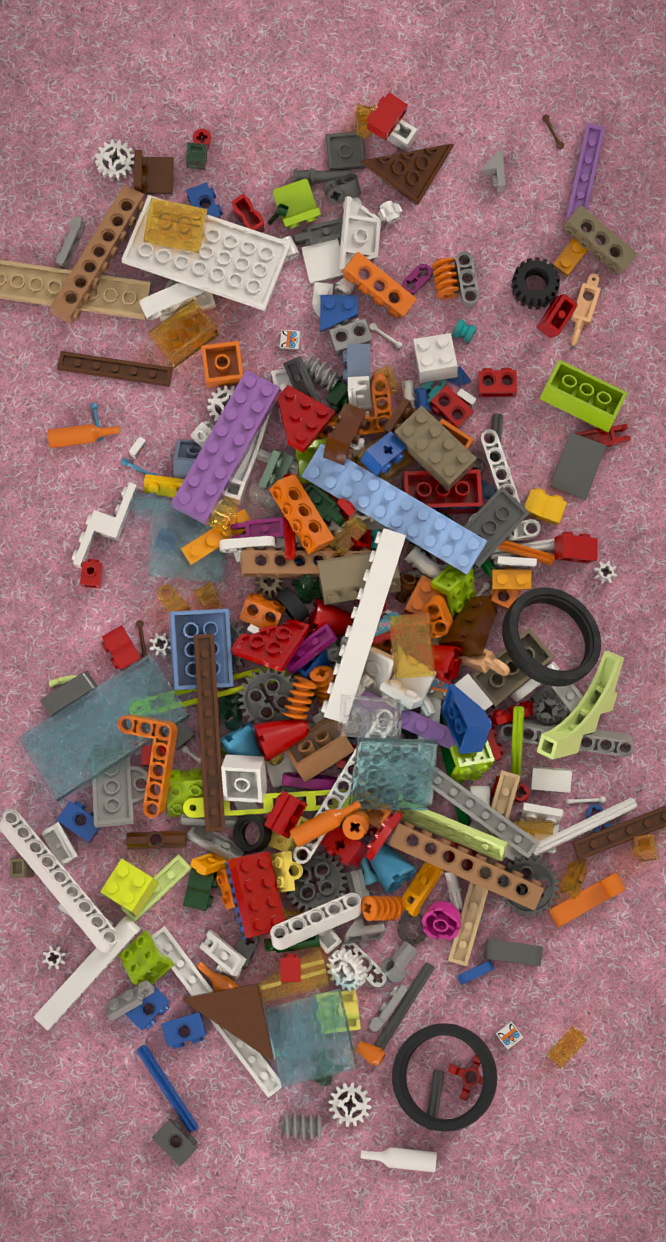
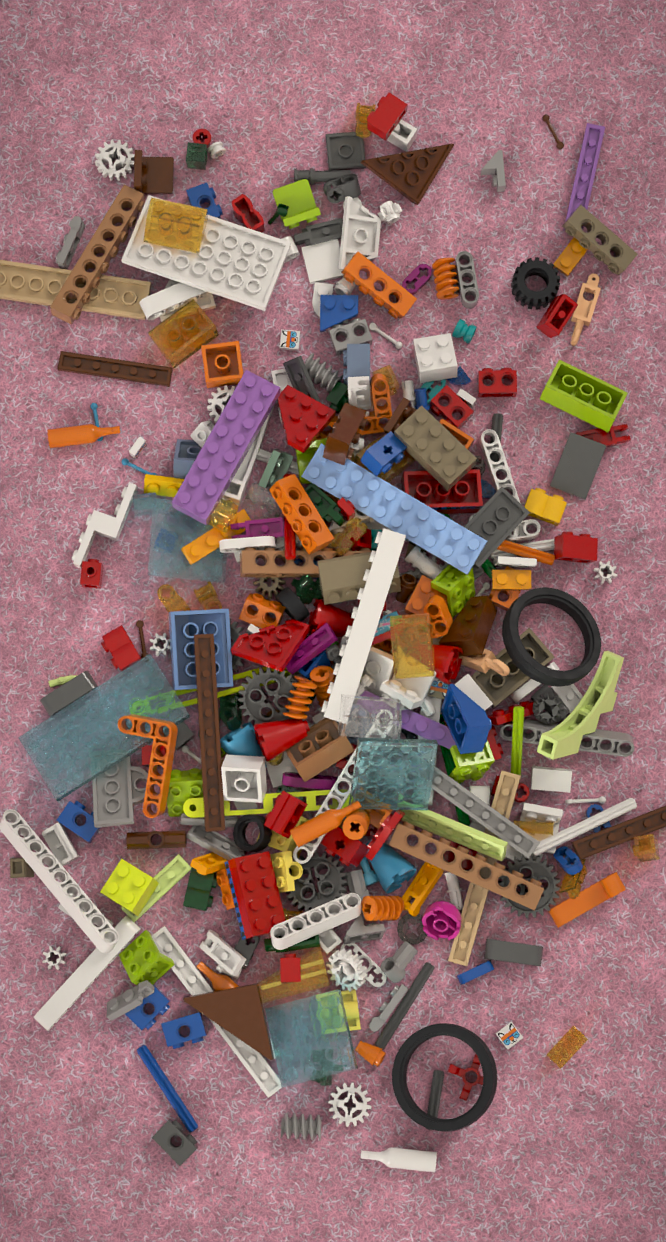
(216, 150): none -> white bush
(570, 858): none -> blue beam

